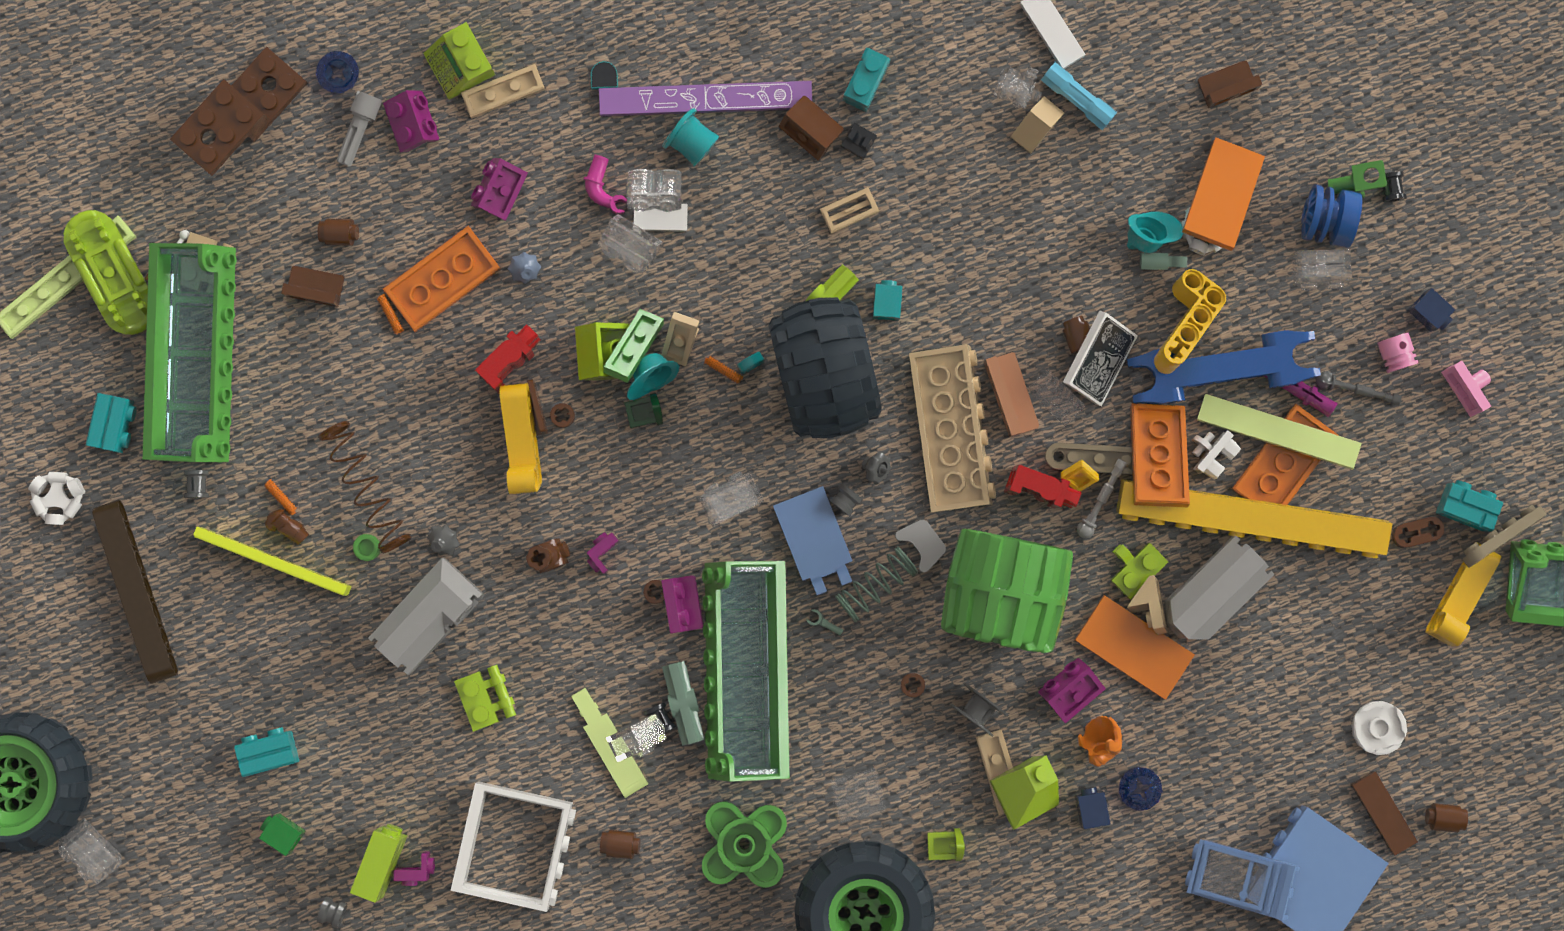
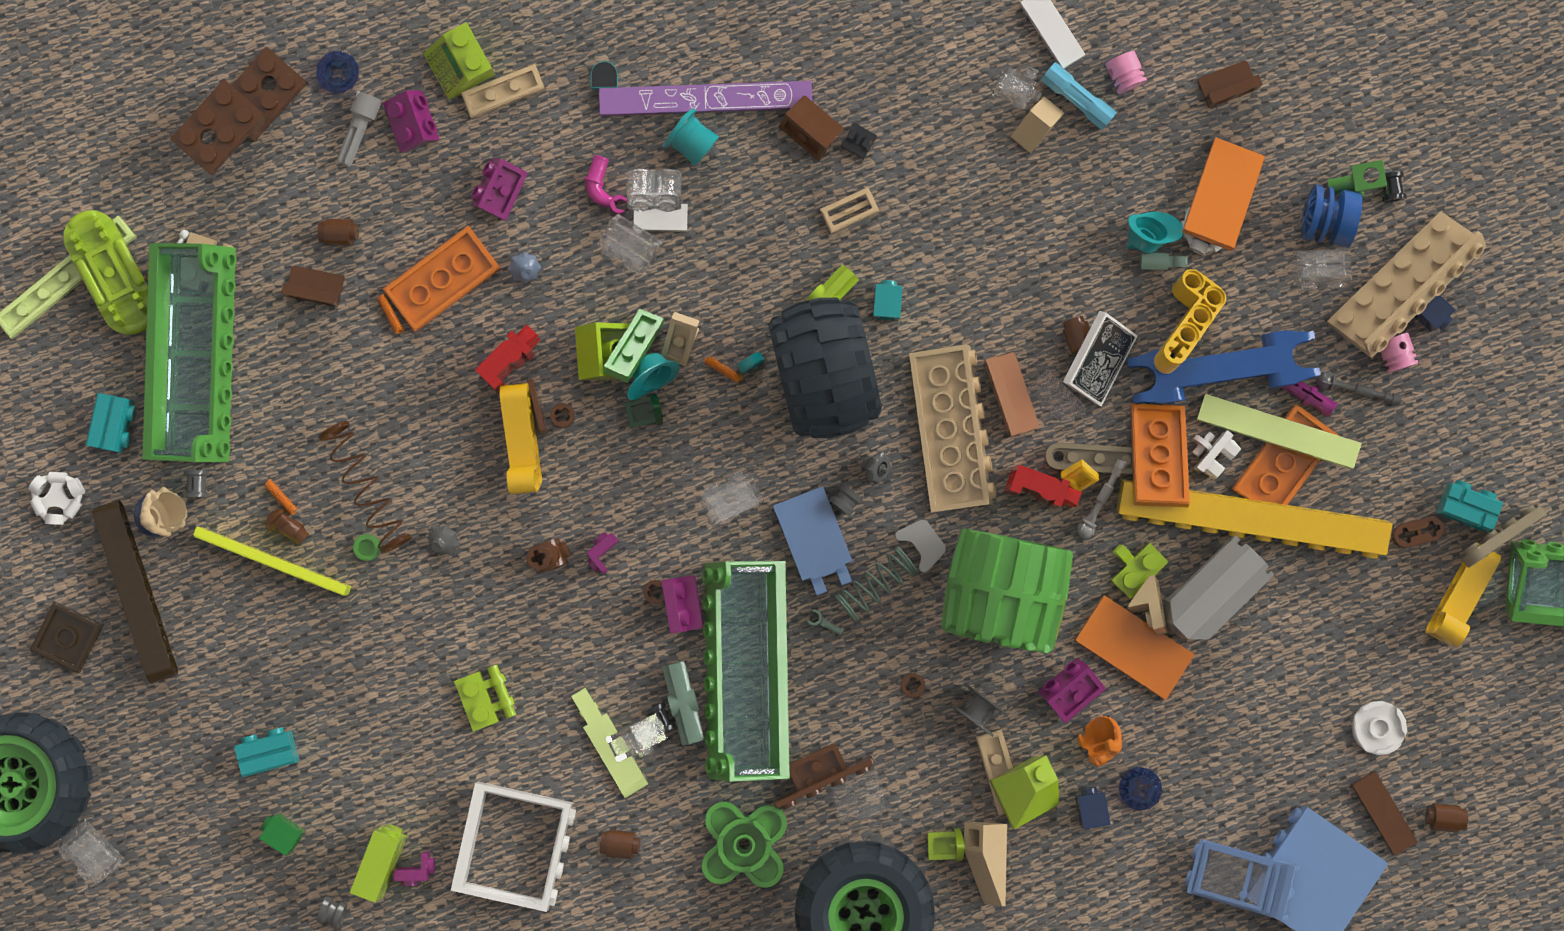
(66, 637): none -> dark brown tile
(160, 513): none -> tan hair
(425, 616): light grey brick -> none
(818, 770): none -> reddish brown bracket
(866, 79): teal brick -> none
(986, 855): none -> tan slope
(1126, 72): none -> bright pink piece
(1407, 284): none -> tan bracket
(1468, 387): bright pink tile -> none

